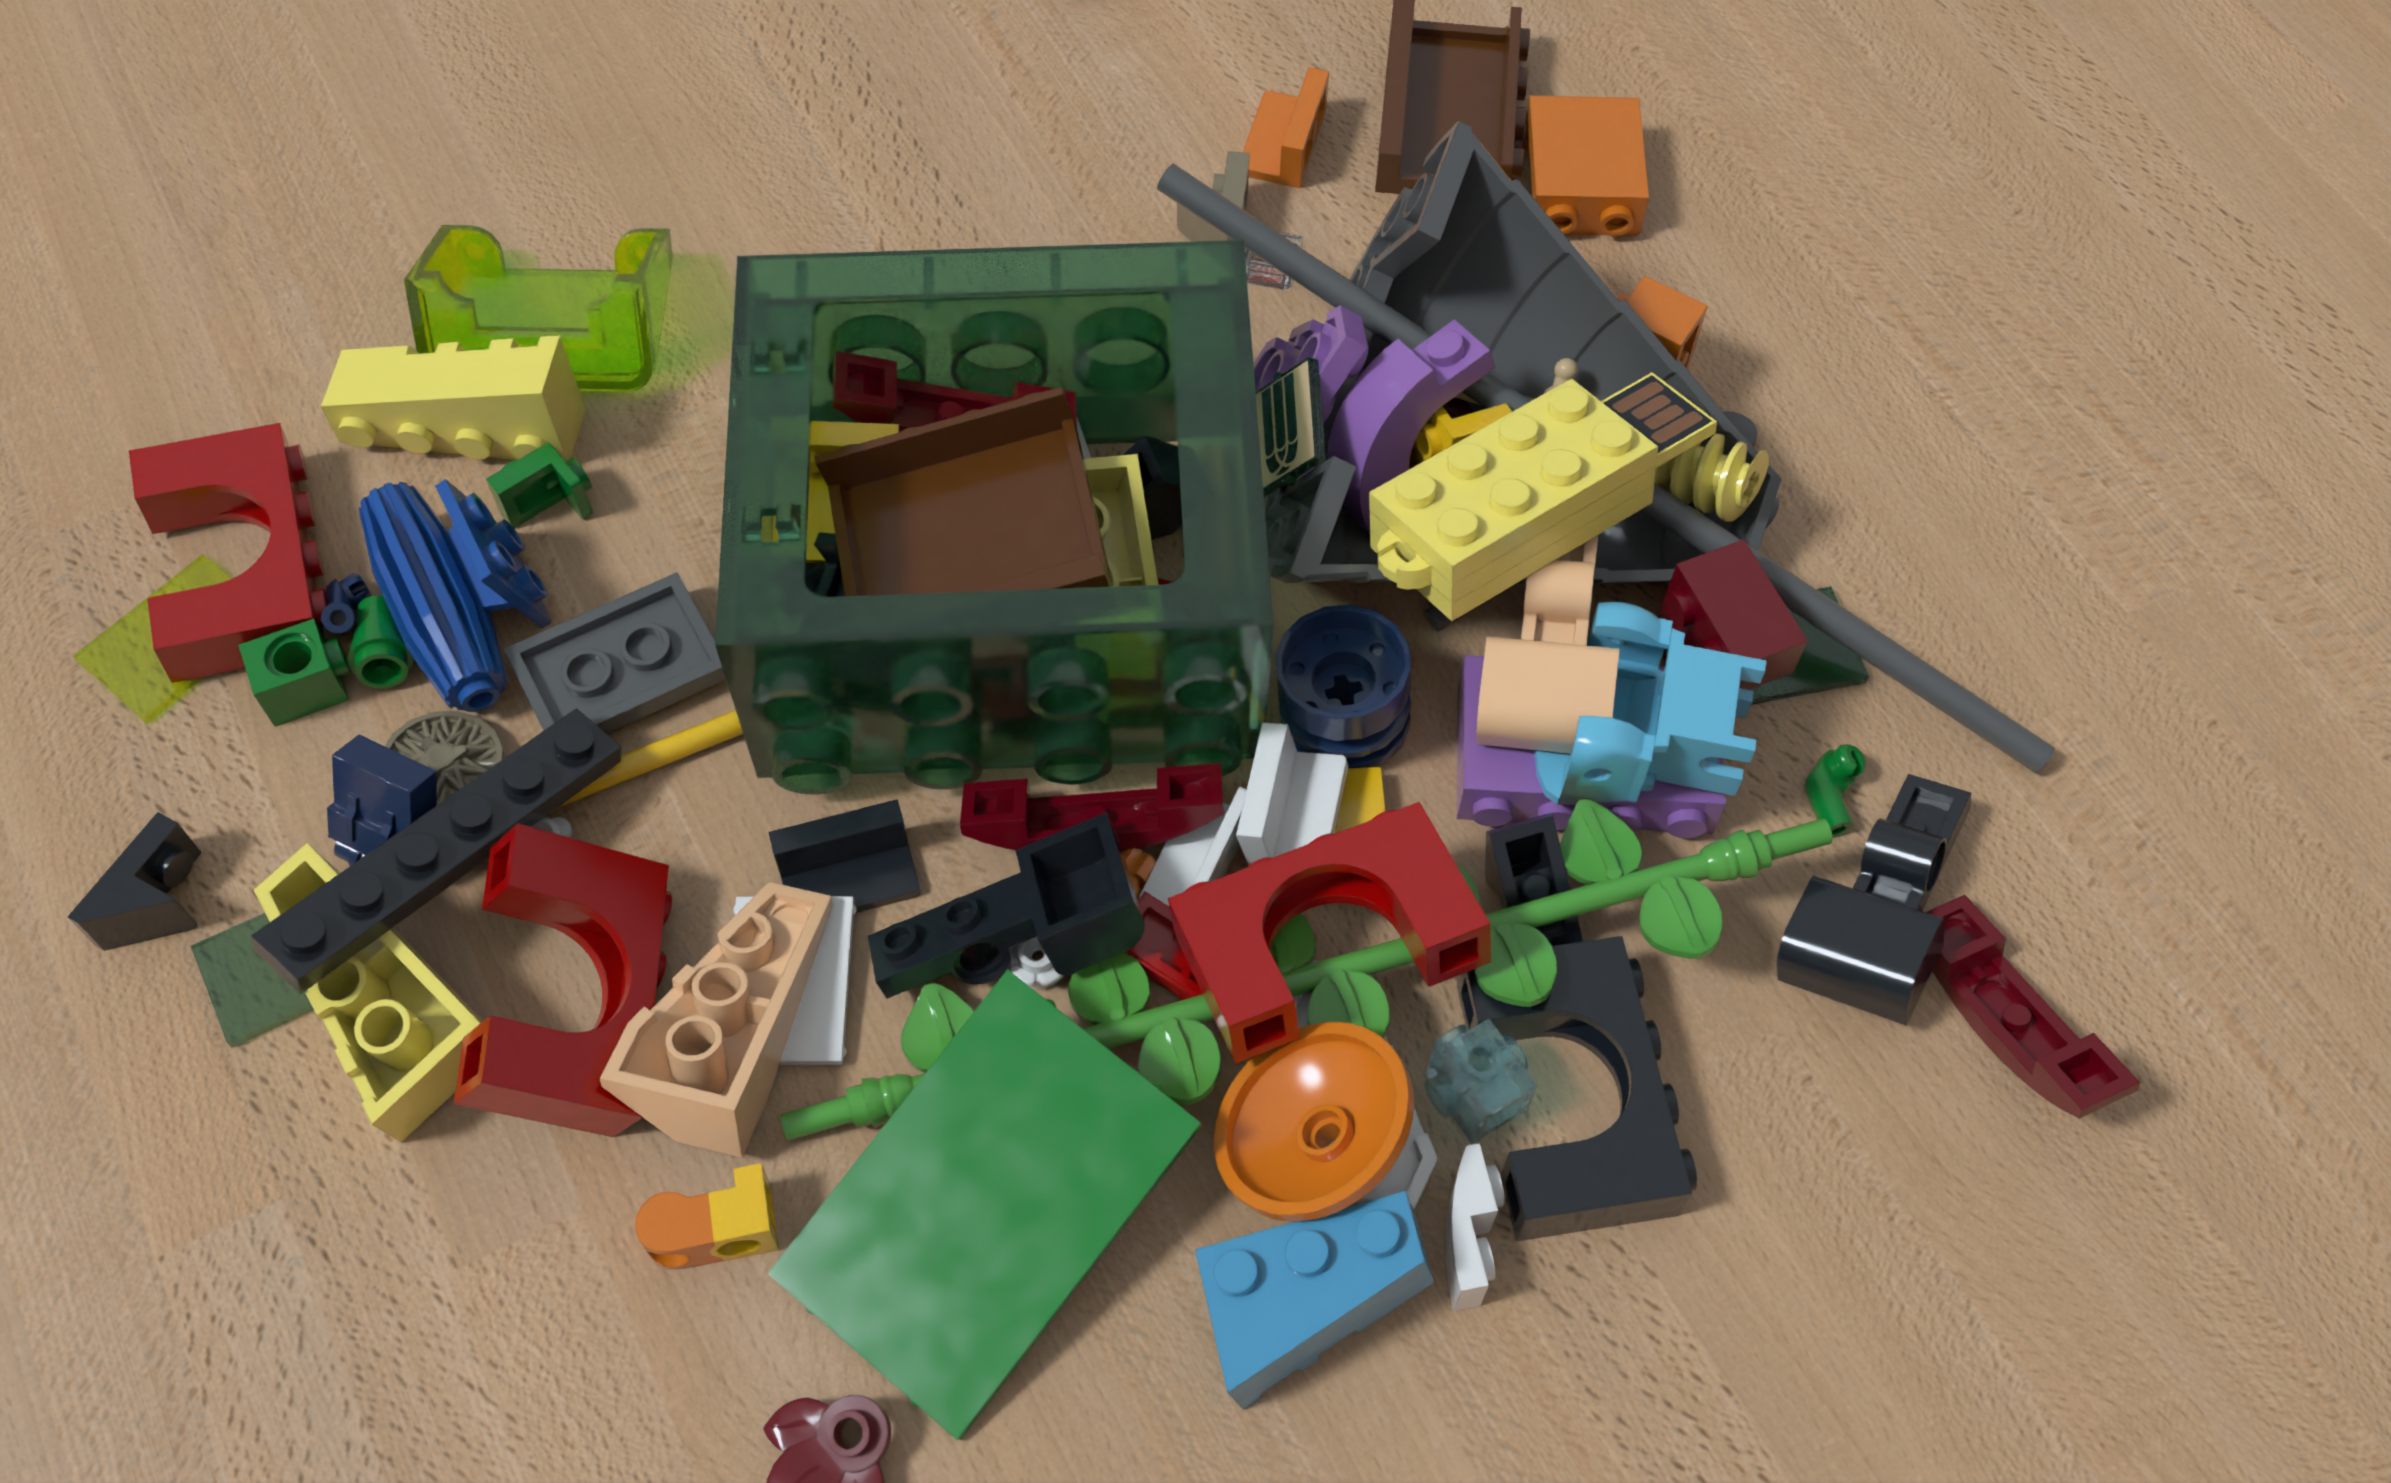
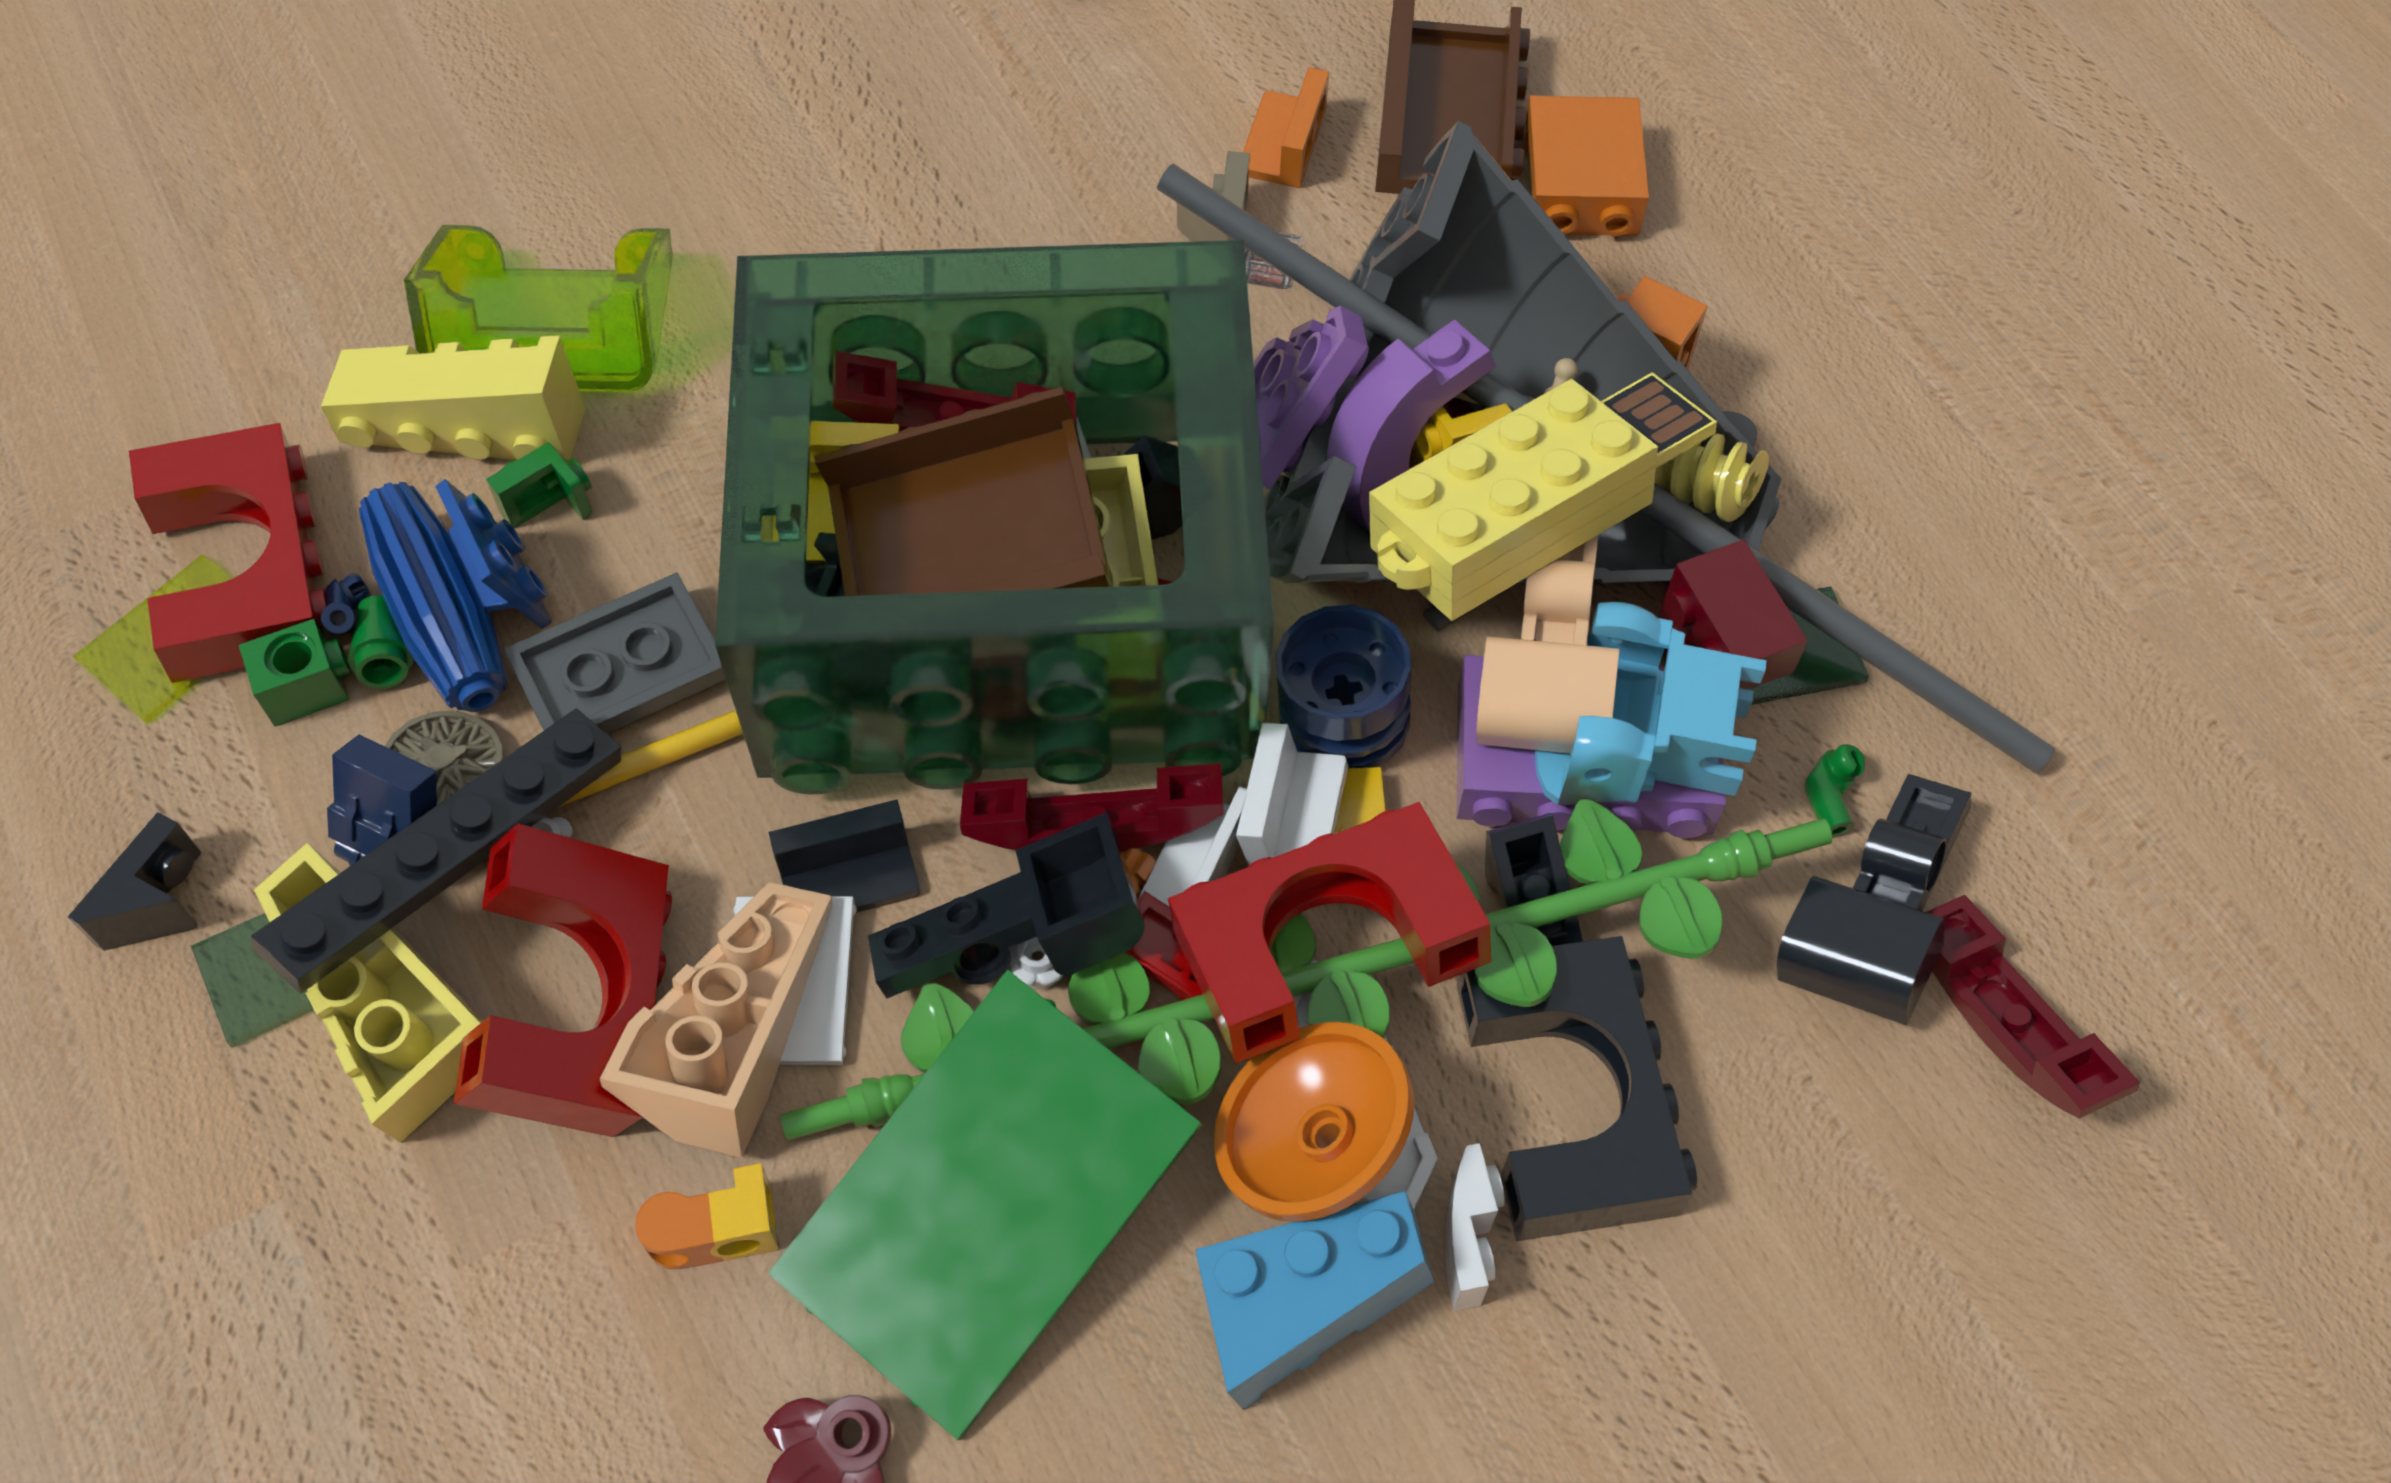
(1290, 425): clear green piece -> none
(1479, 1079): clear light blue brick -> none

